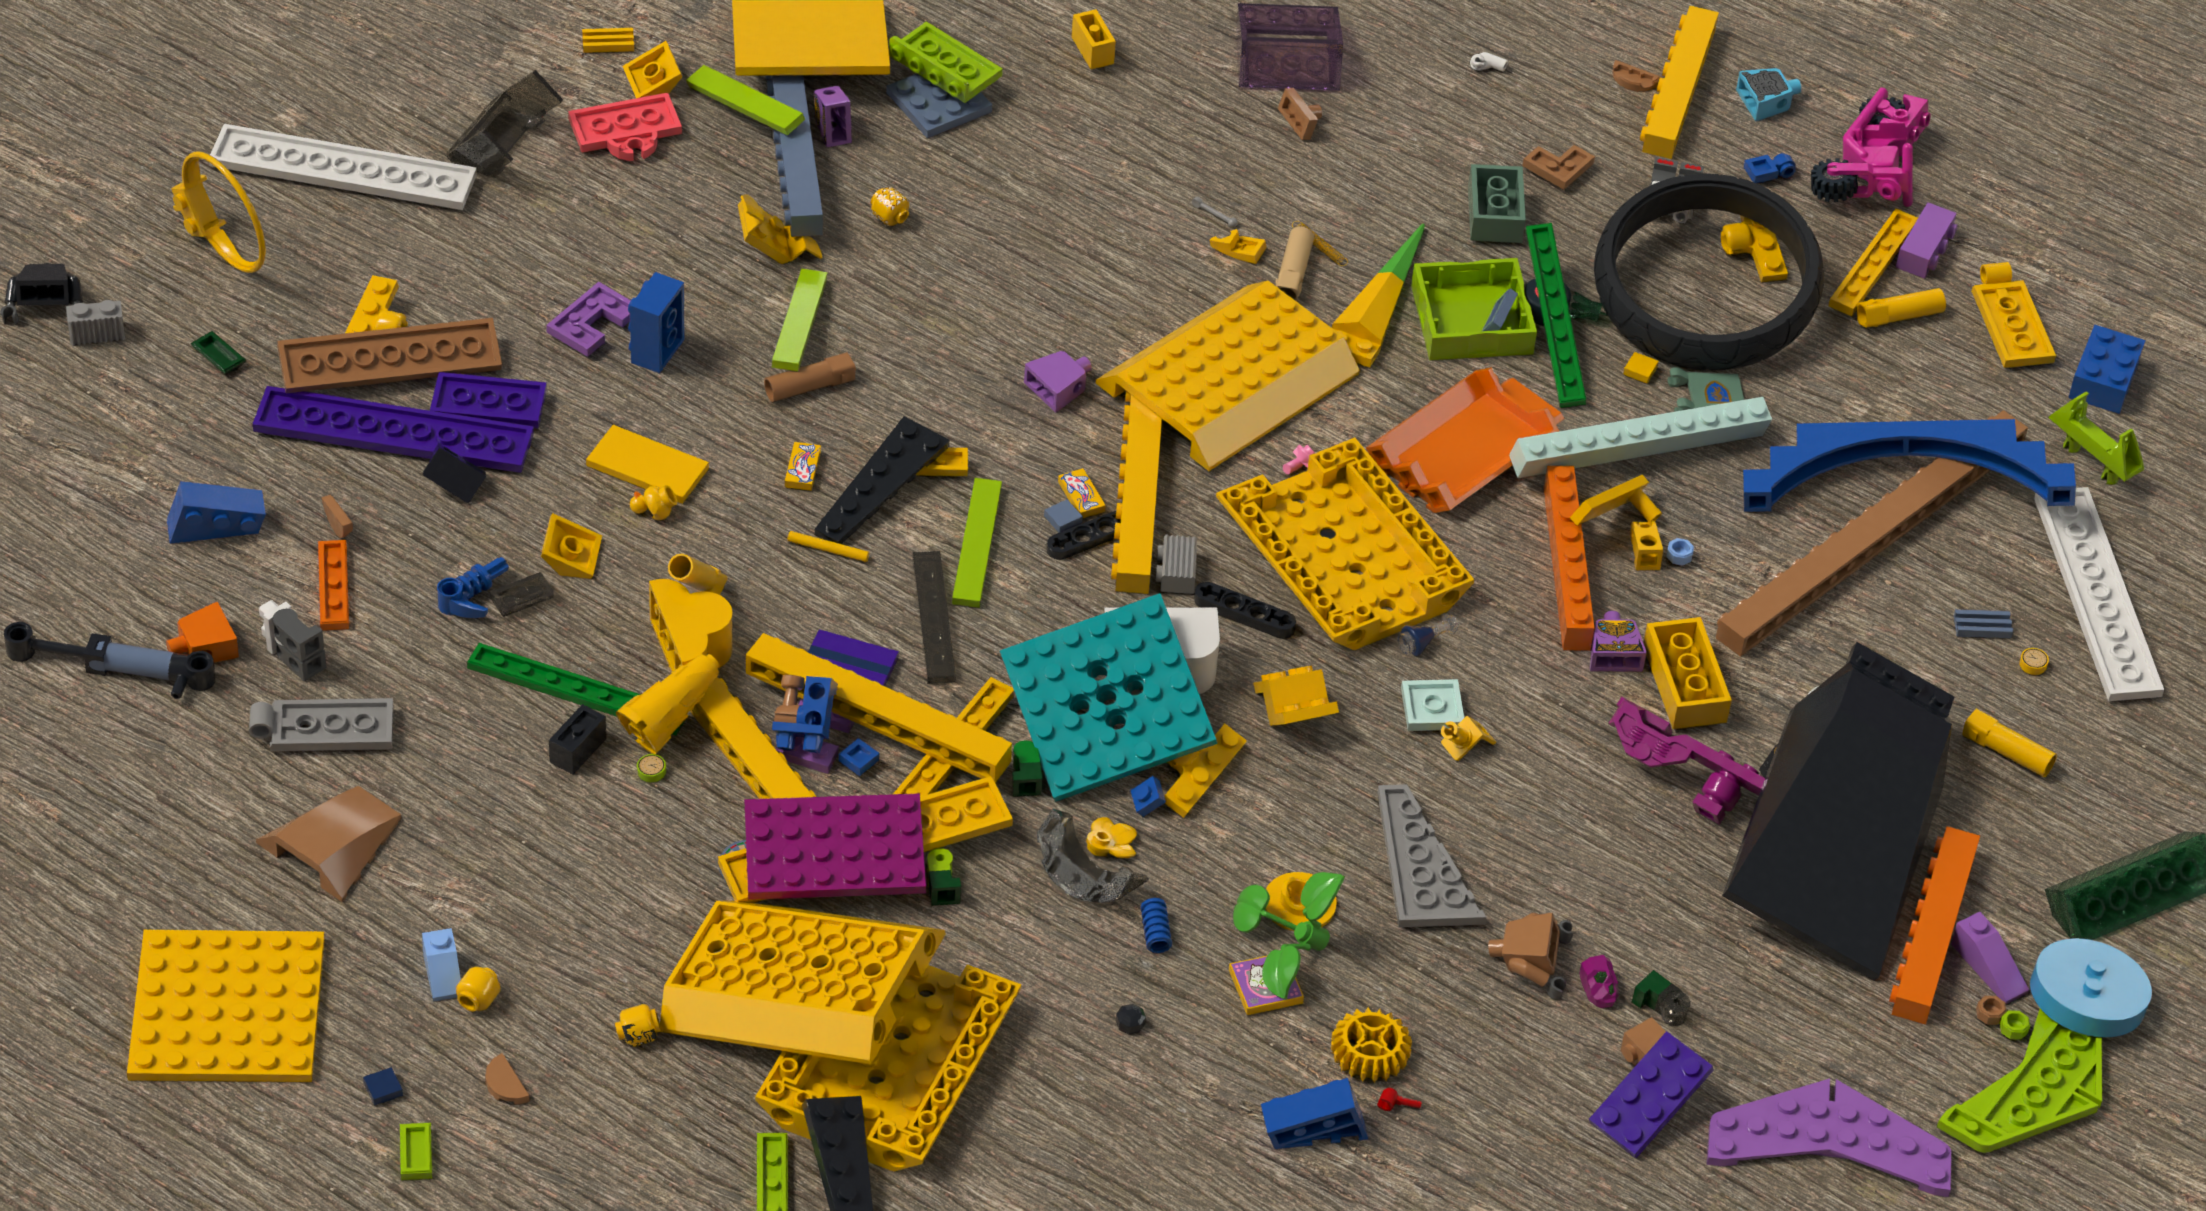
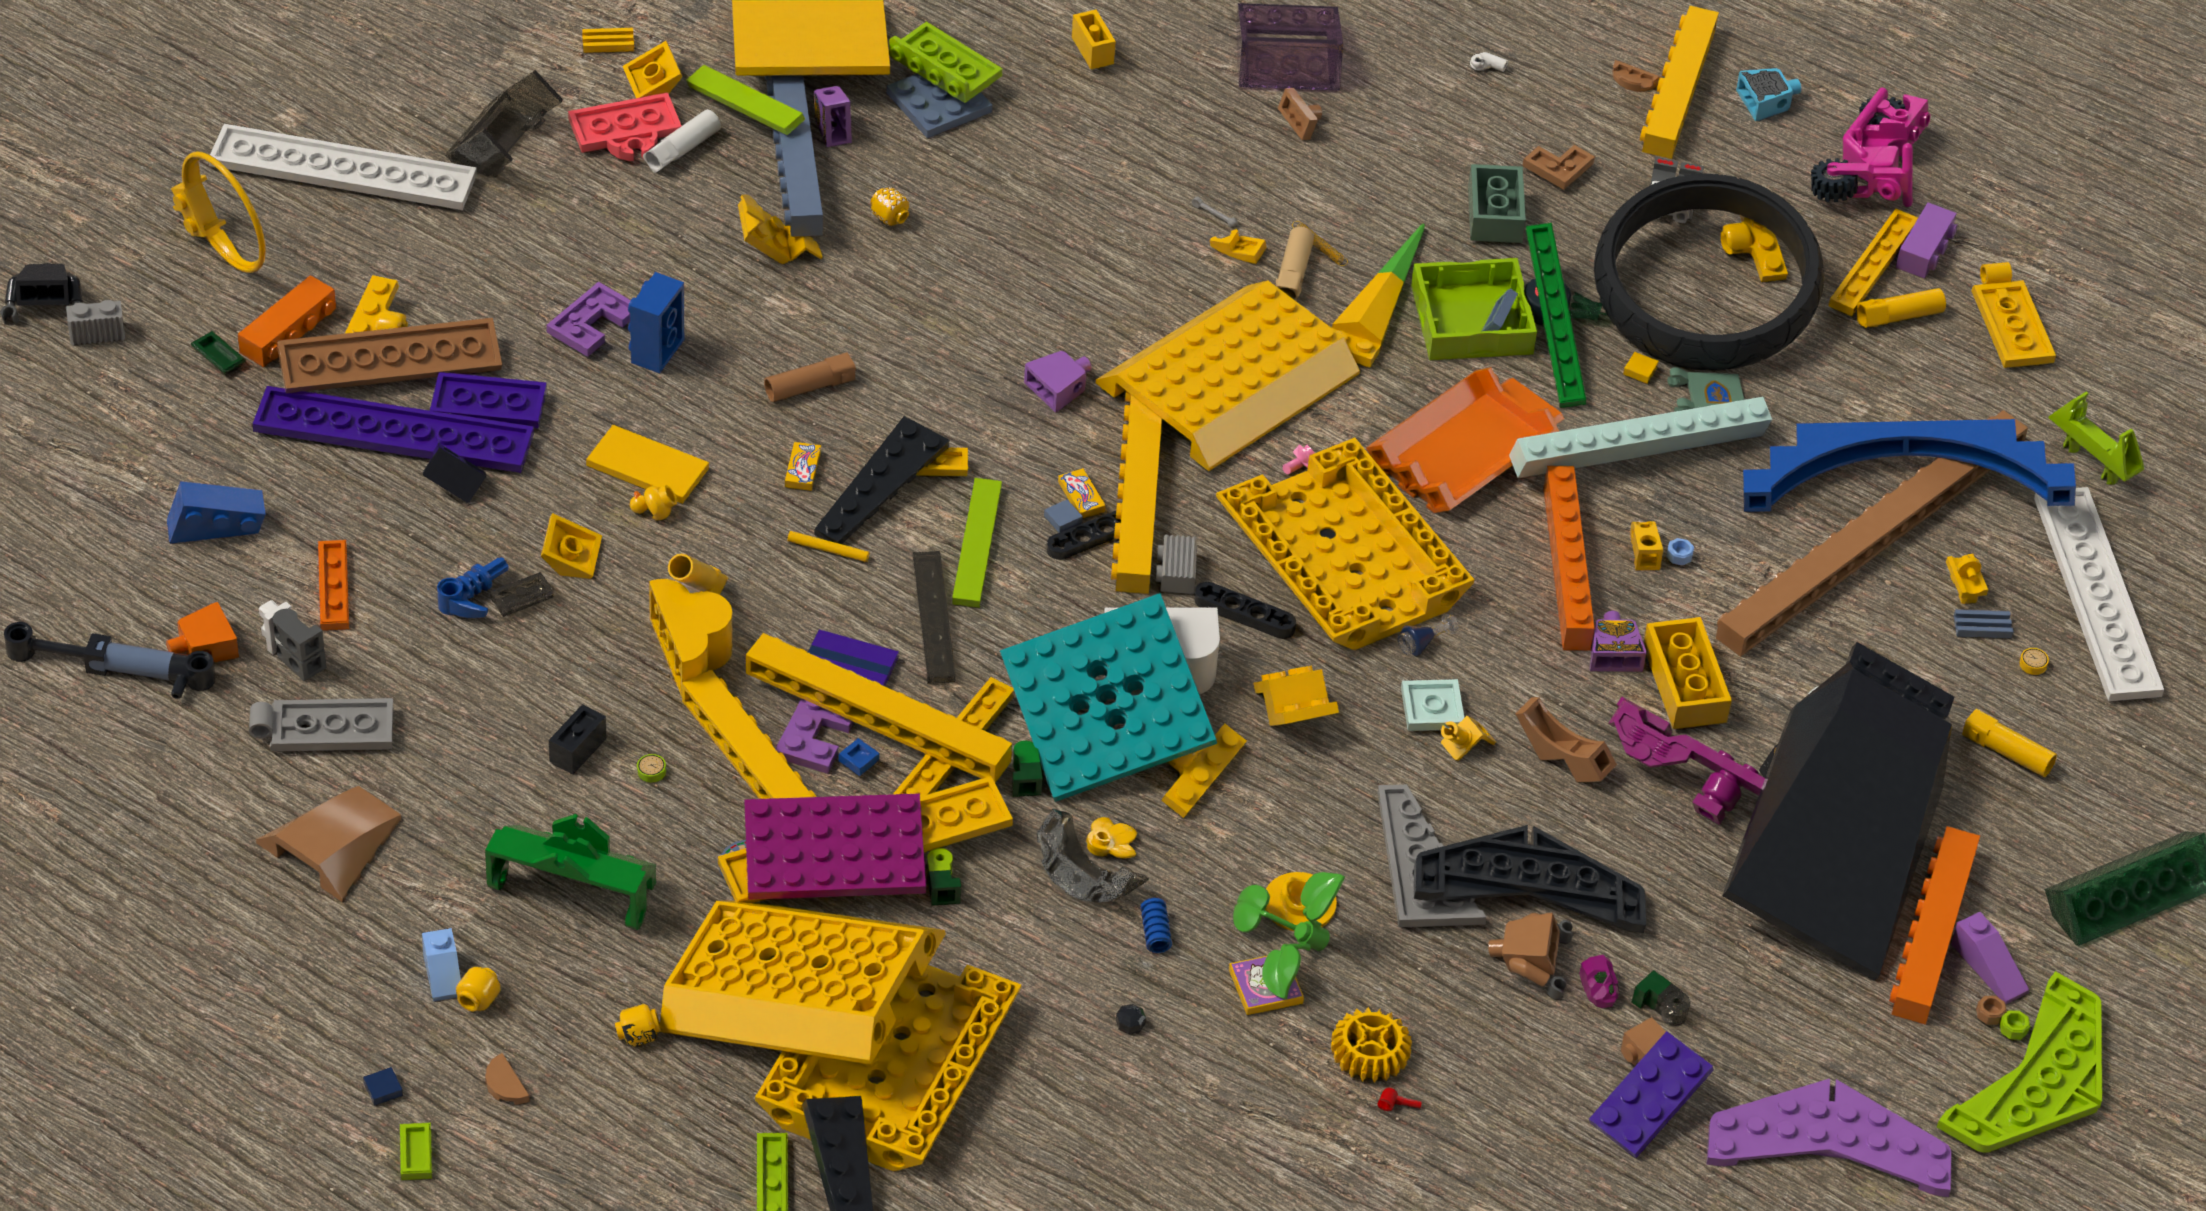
(226, 1006): yellow plate -> none
(287, 320): none -> orange brick
(337, 517): medium nougat tile -> none
(550, 680): green tile -> none
(575, 853): none -> green piece
(667, 703): yellow cone -> none
(682, 140): none -> white piece
(799, 320): lime tile -> none
(806, 720): blue hips -> none
(1148, 796): blue plate -> none
(1314, 1115): blue wedge -> none
(1545, 869): none -> black wing
(1551, 740): none -> medium nougat arch
(1608, 500): yellow piece -> none
(1765, 169): blue plate -> none
(1967, 577): none -> yellow hips
(2090, 987): brick -> none
(2107, 368): blue brick -> none

